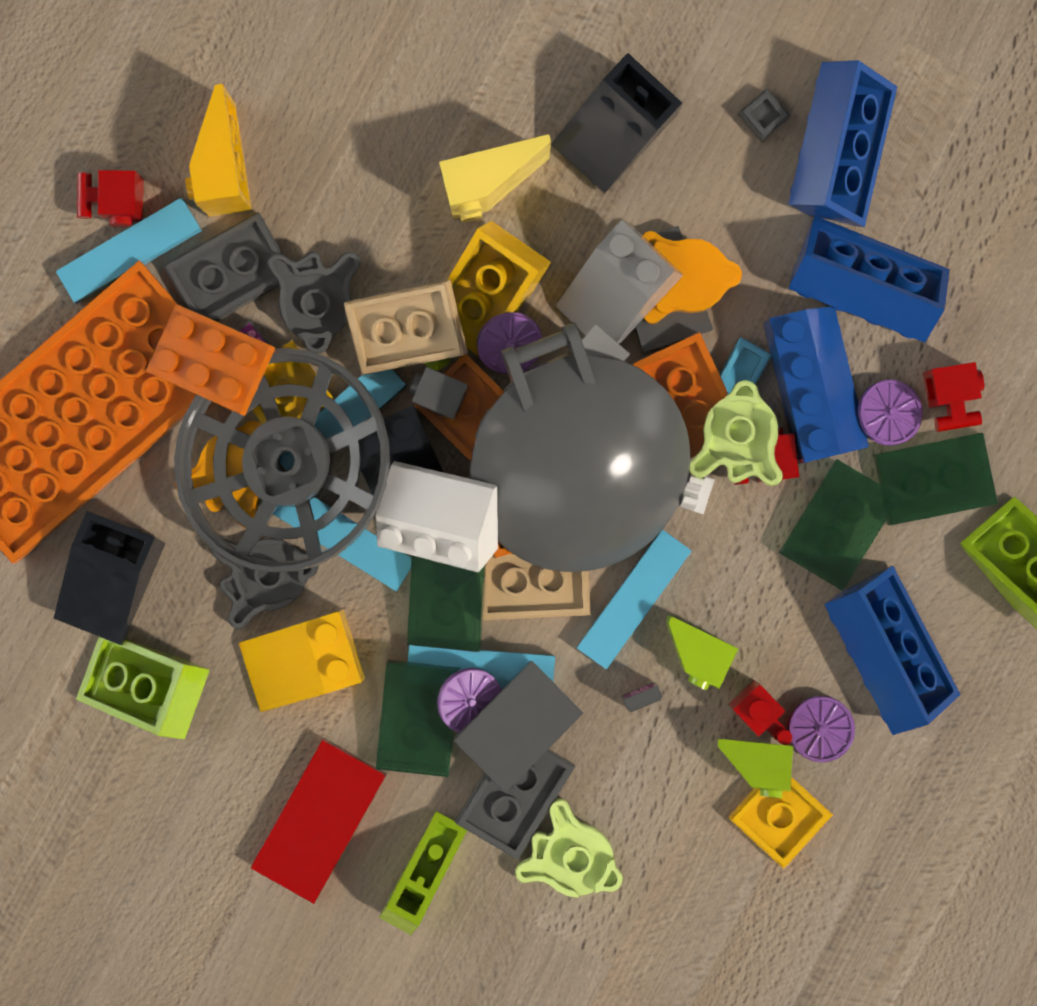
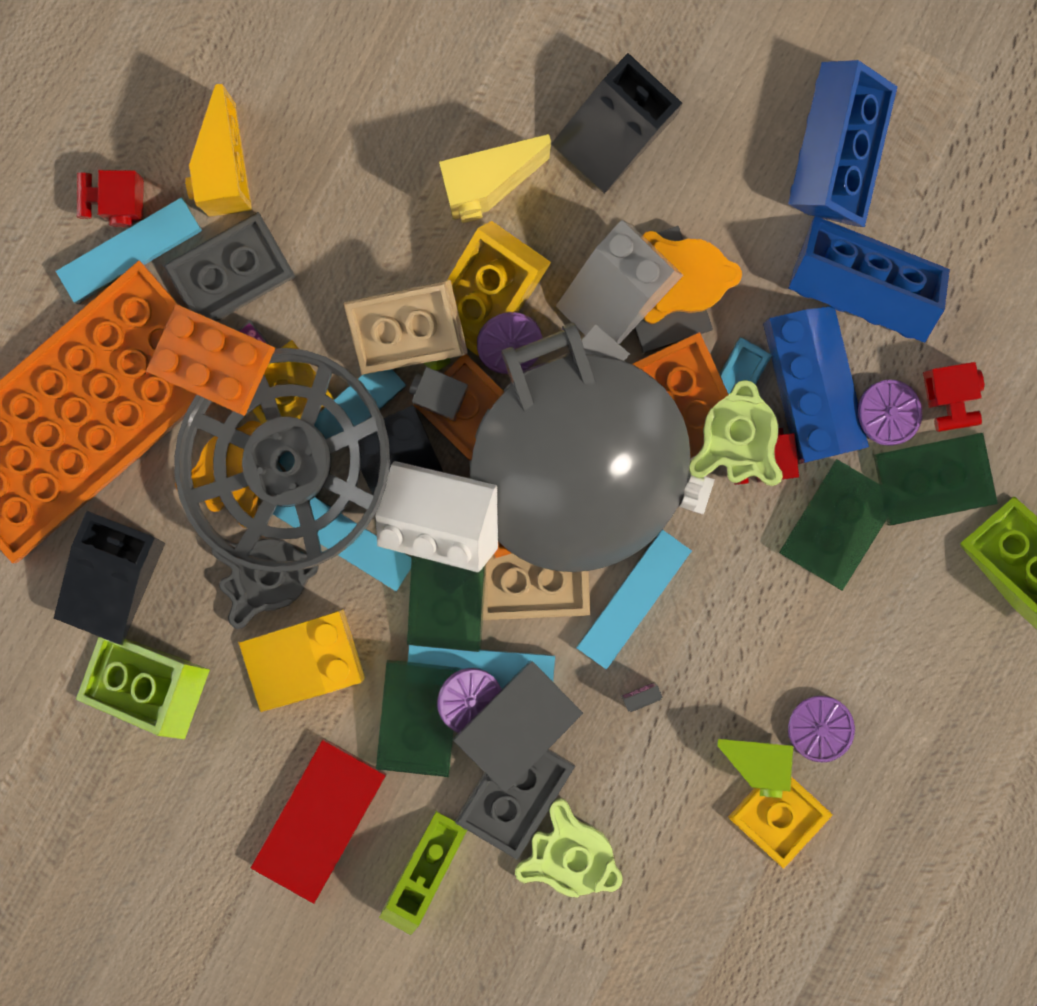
(314, 296): dark grey tile -> none
(700, 653): lime slope -> none
(760, 712): red brick -> none
(764, 115): dark grey tile -> none
(893, 651): blue slope -> none

